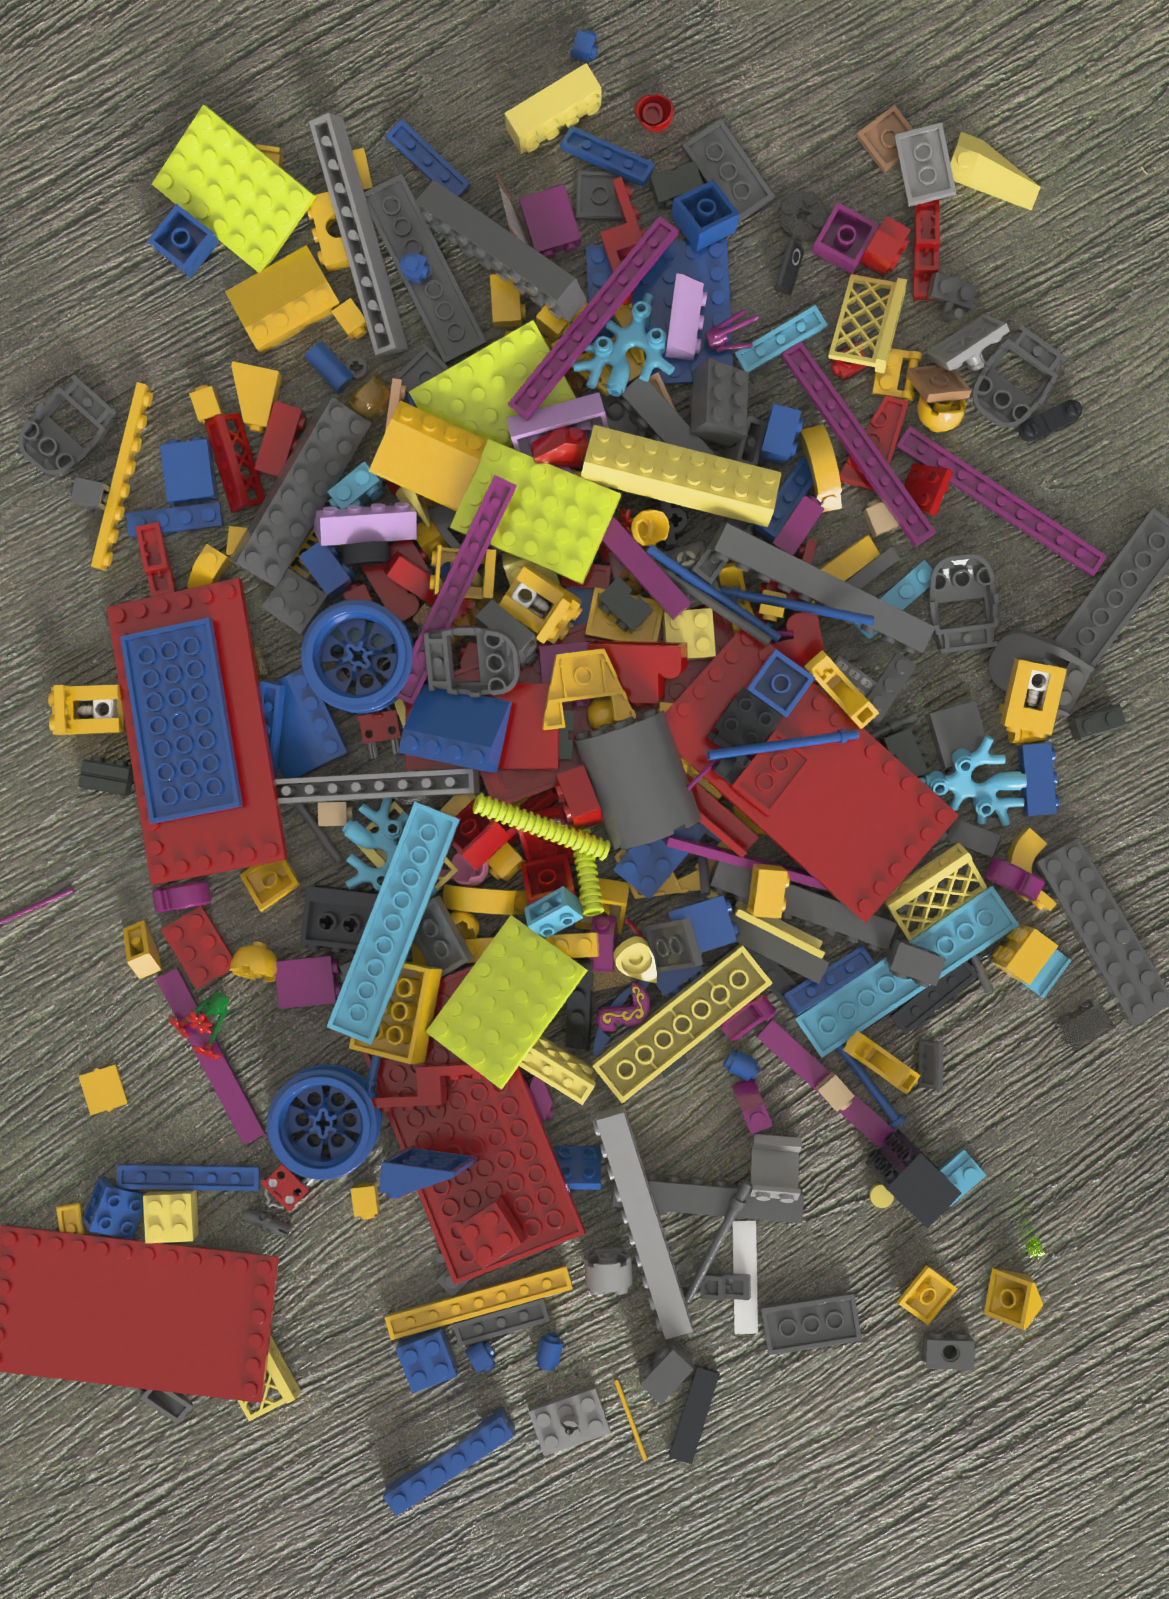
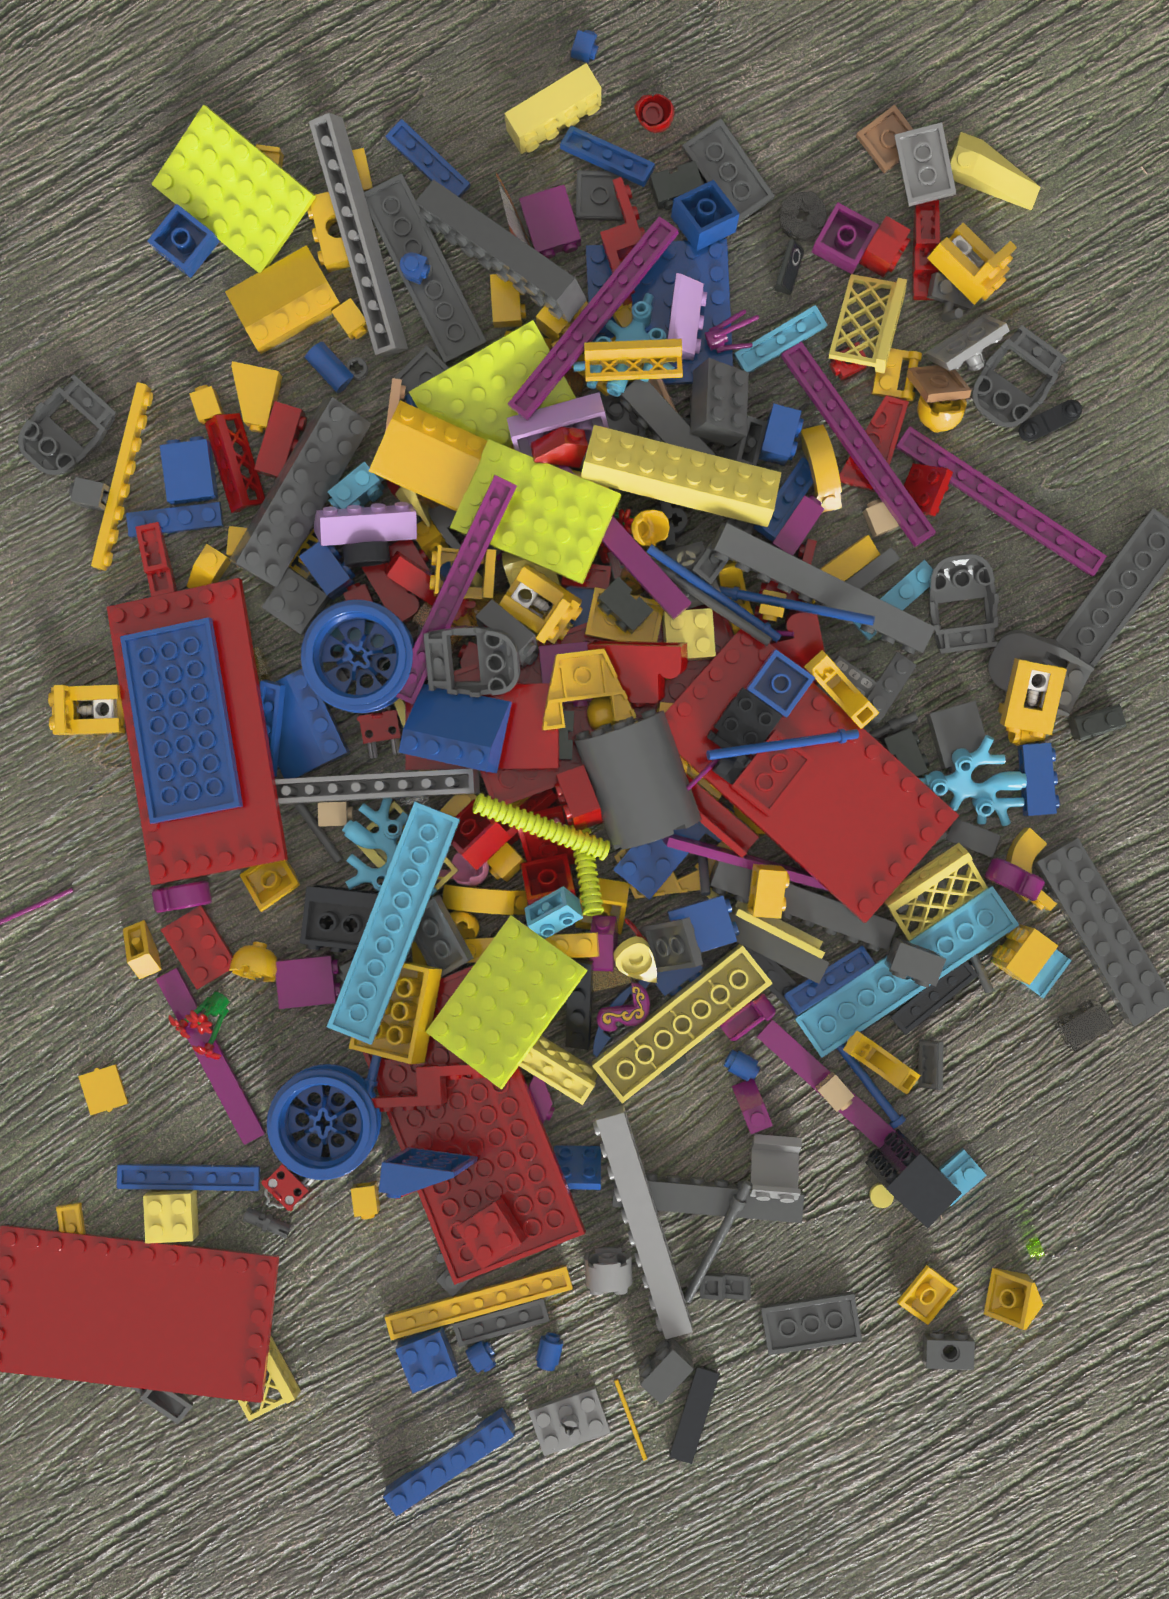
(106, 777): pearl dark grey brick -> none
(113, 1210): blue bracket -> none
(370, 398): clear yellow cylinder -> none
(633, 355): none -> yellow fence
(745, 1263): white sticker -> none
(972, 263): none -> yellow brick

